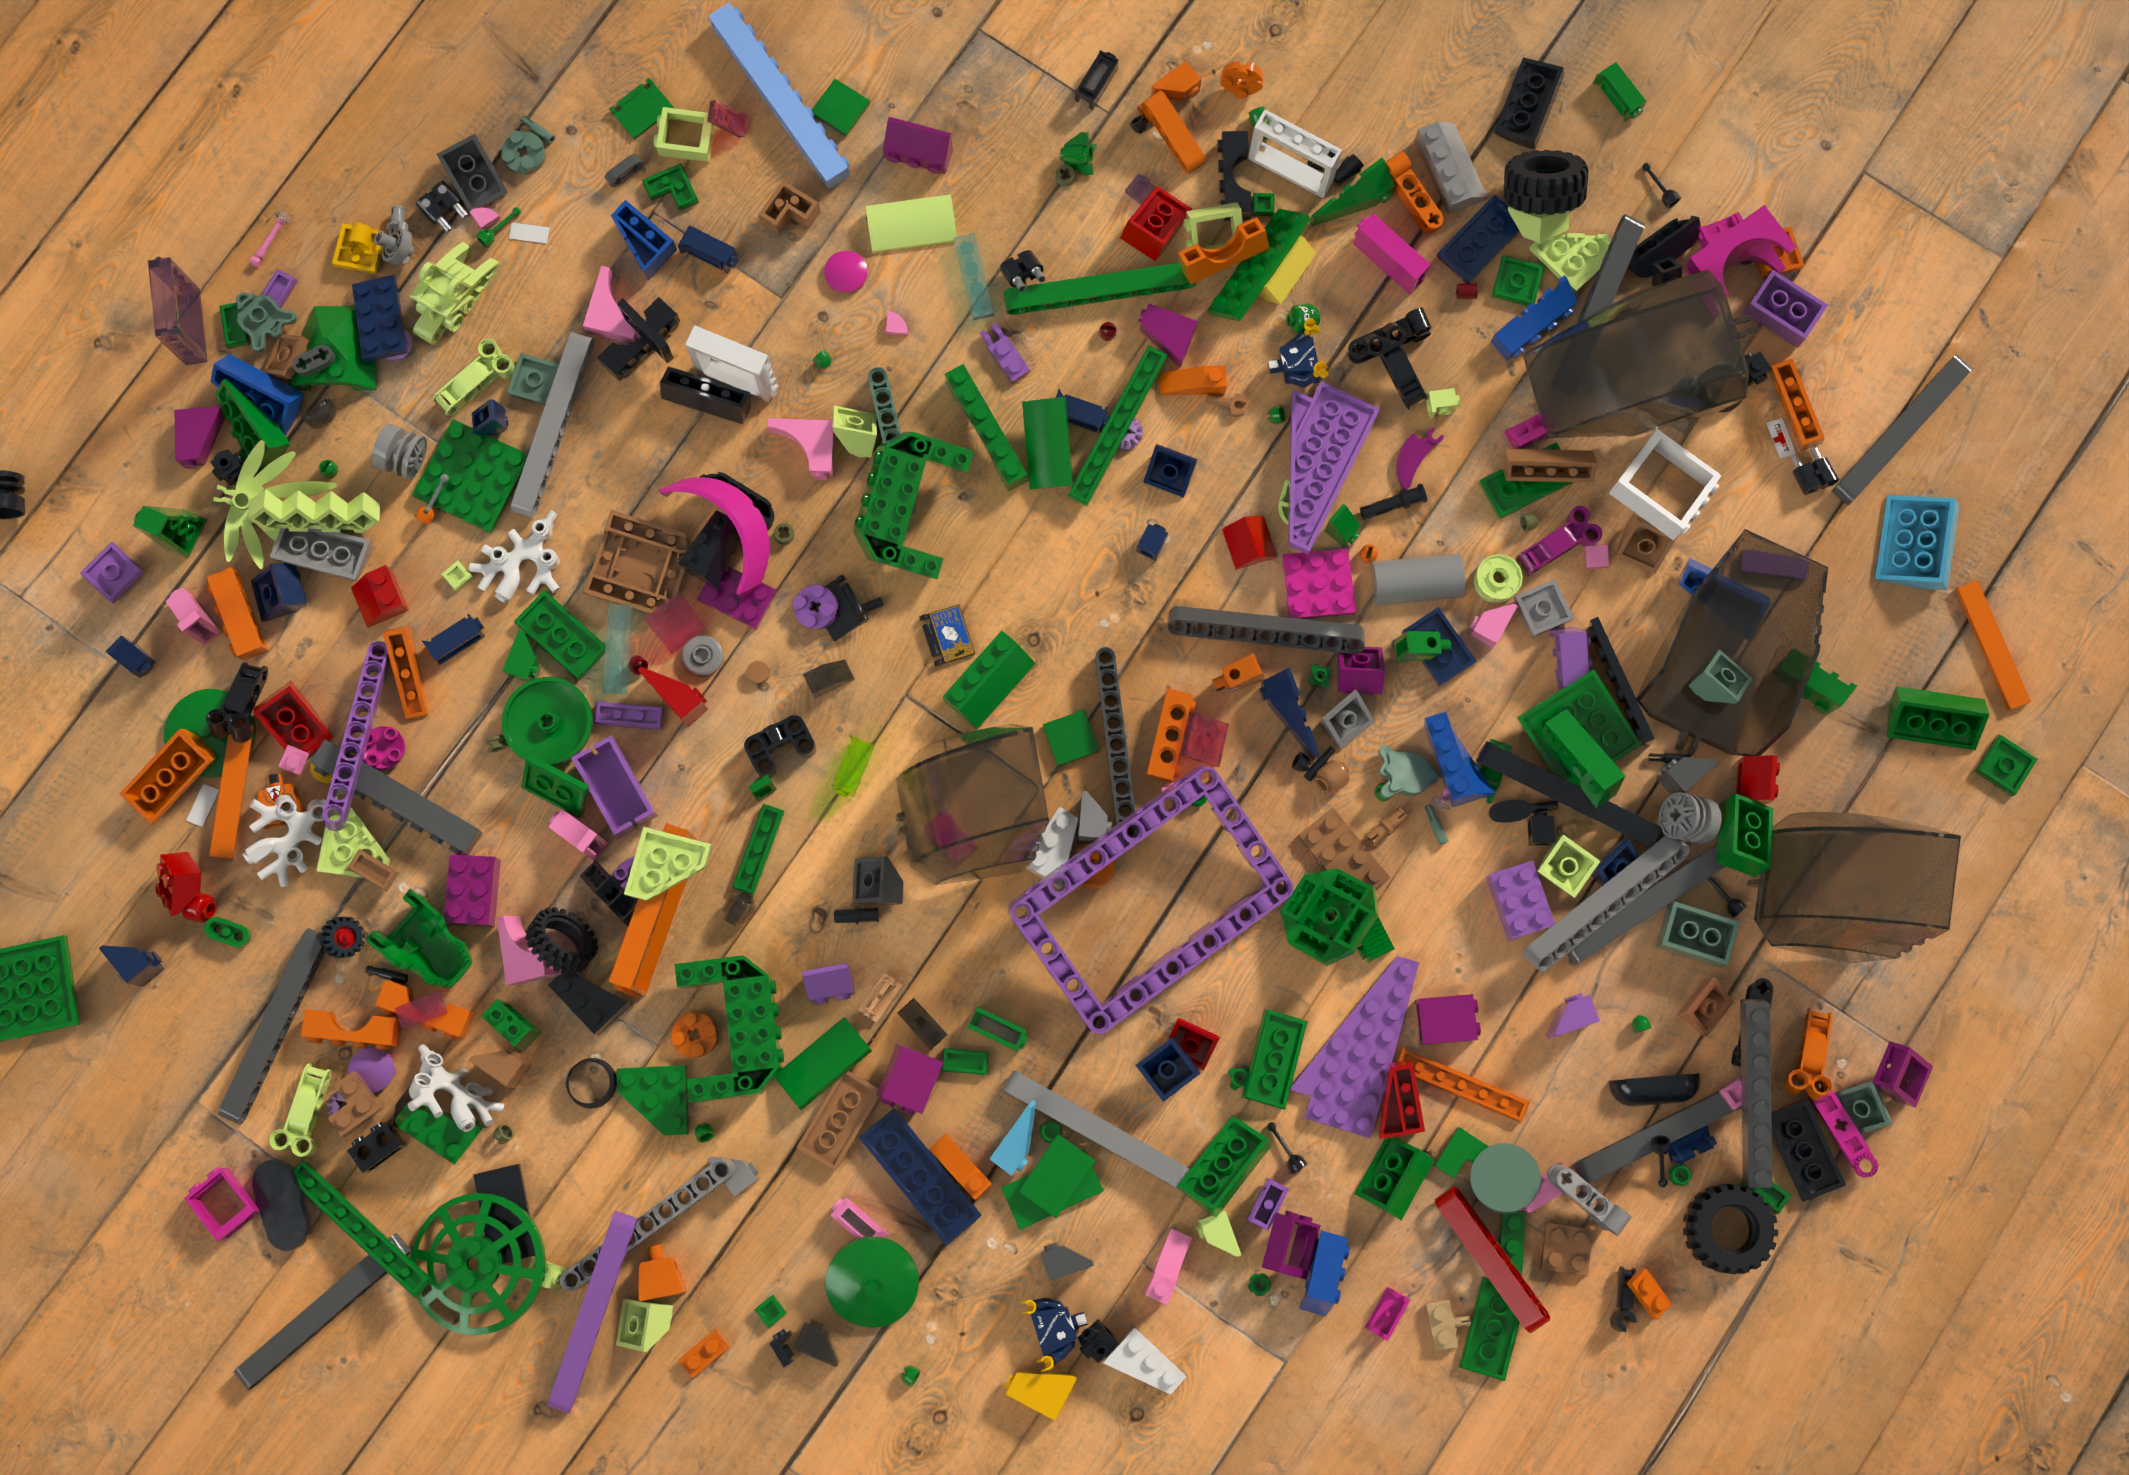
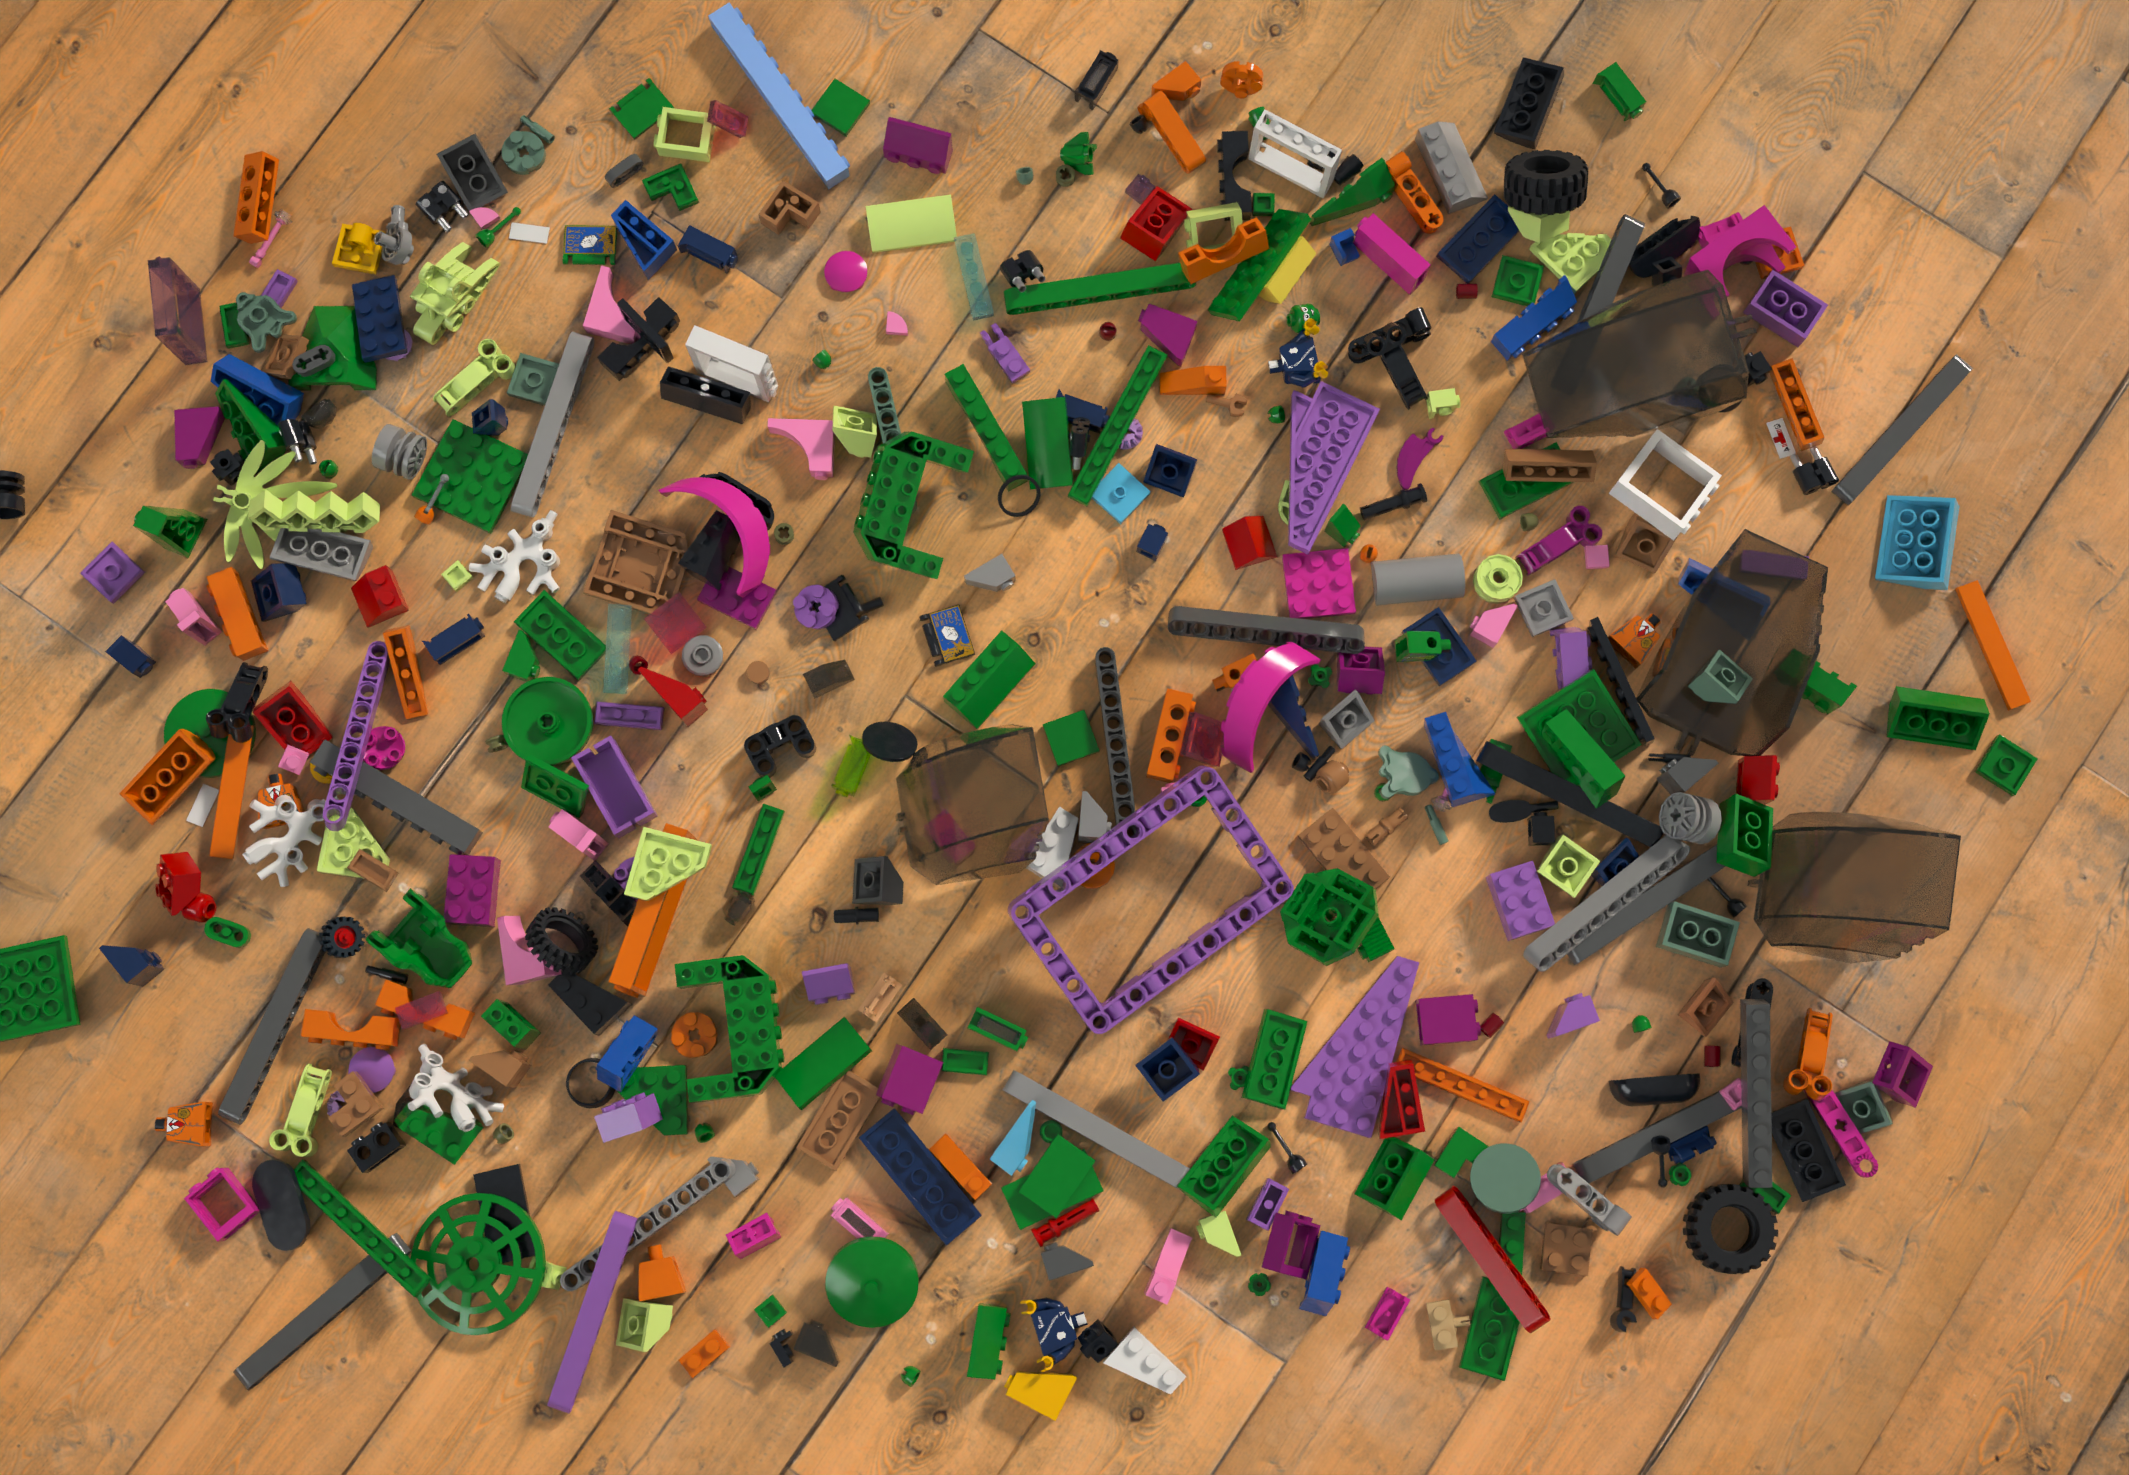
(188, 1124): none -> orange torso
(256, 197): none -> orange brick
(298, 438): none -> black piece
(589, 244): none -> piece
(626, 1053): none -> blue wedge
(628, 1116): none -> medium lavender brick
(753, 1236): none -> dark pink hinge
(889, 741): none -> black piece
(988, 1341): none -> green slope
(992, 575): none -> light grey slope
(1024, 175): none -> sand green hinge
(1030, 509): none -> black piece
(1056, 1226): none -> red pin
(1079, 440): none -> black piece
(1120, 493): none -> medium azure plate
(1252, 696): none -> dark pink windscreen
(1343, 247): none -> blue panel
(1491, 1025): none -> dark red hinge
(1636, 639): none -> orange torso
(1712, 1056): none -> dark red hinge

